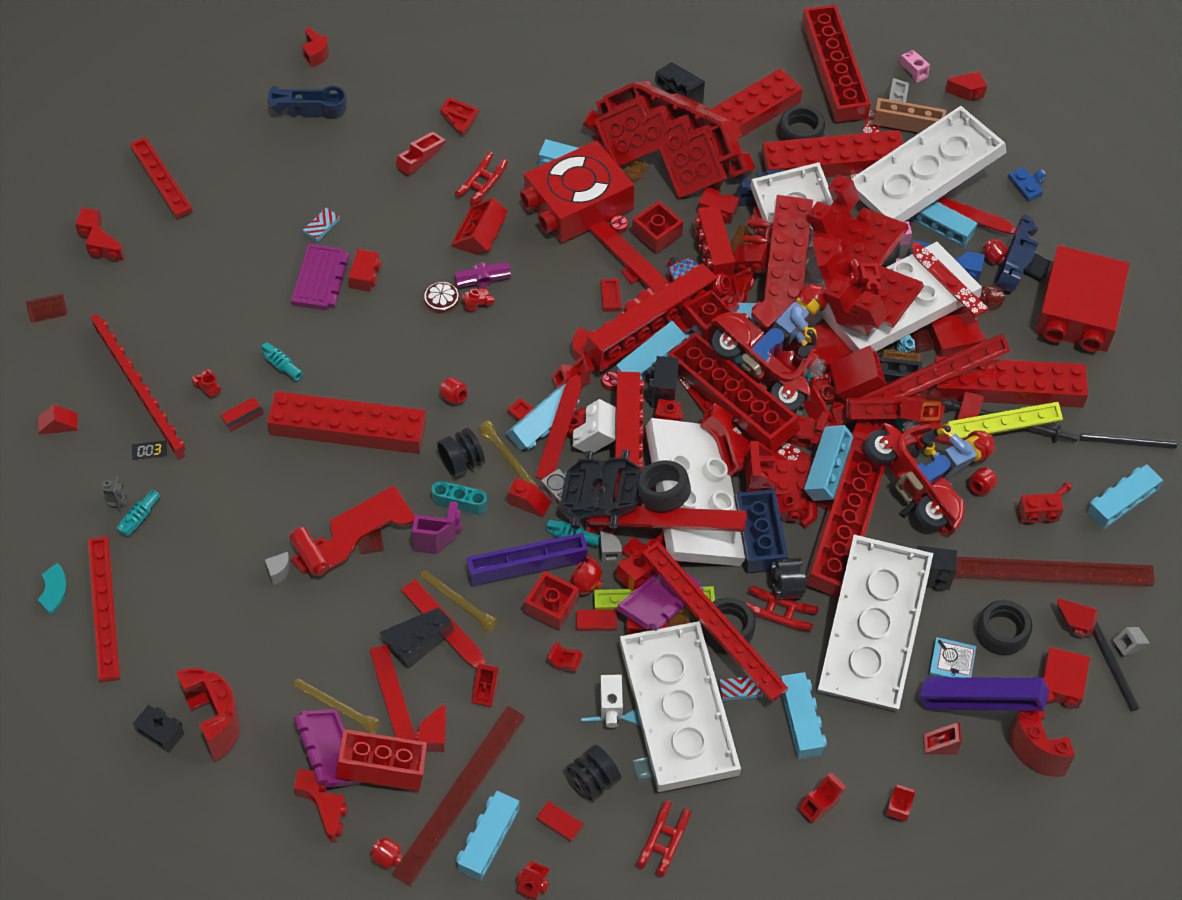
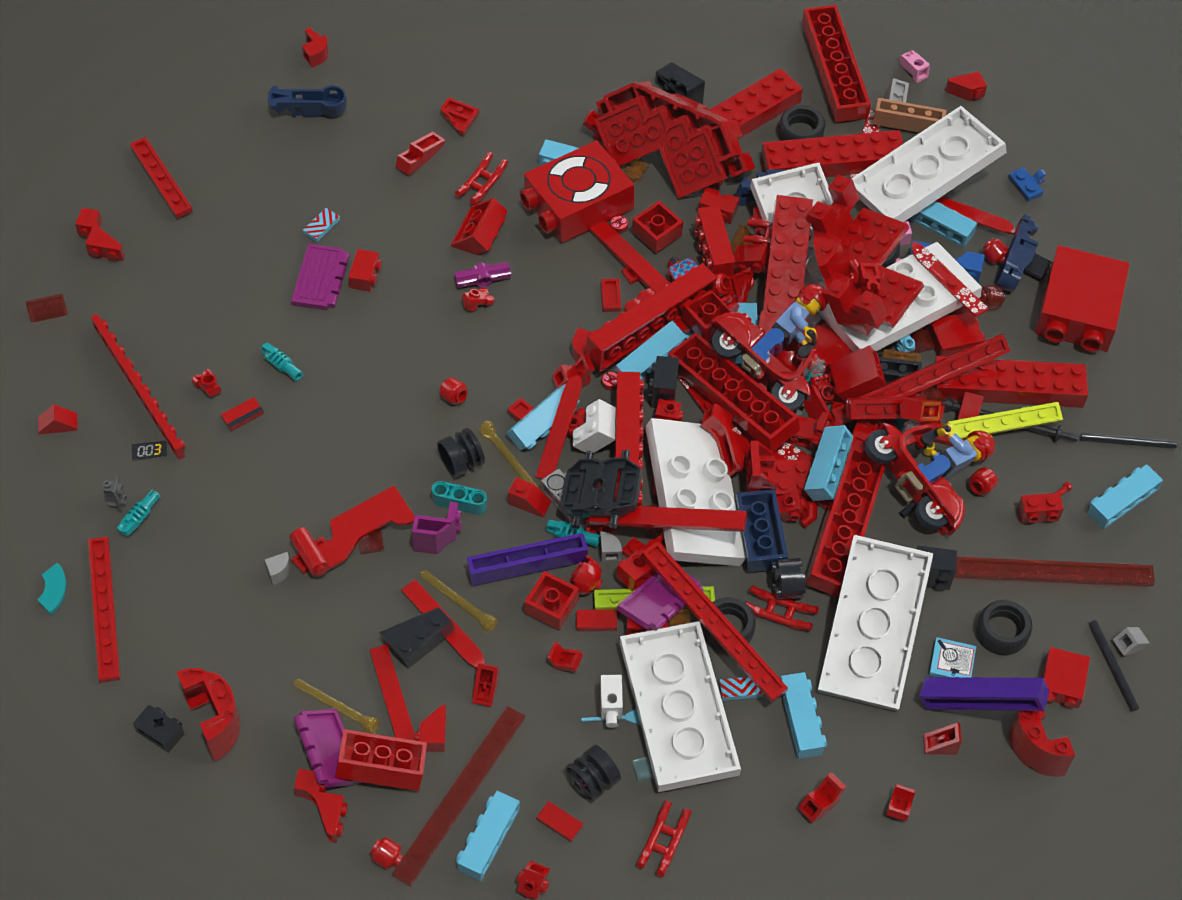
(347, 422): red brick -> none
(441, 296): dish -> none
(669, 499): black tyre -> none
(764, 315): red brick -> none
(1079, 617): red slope -> none

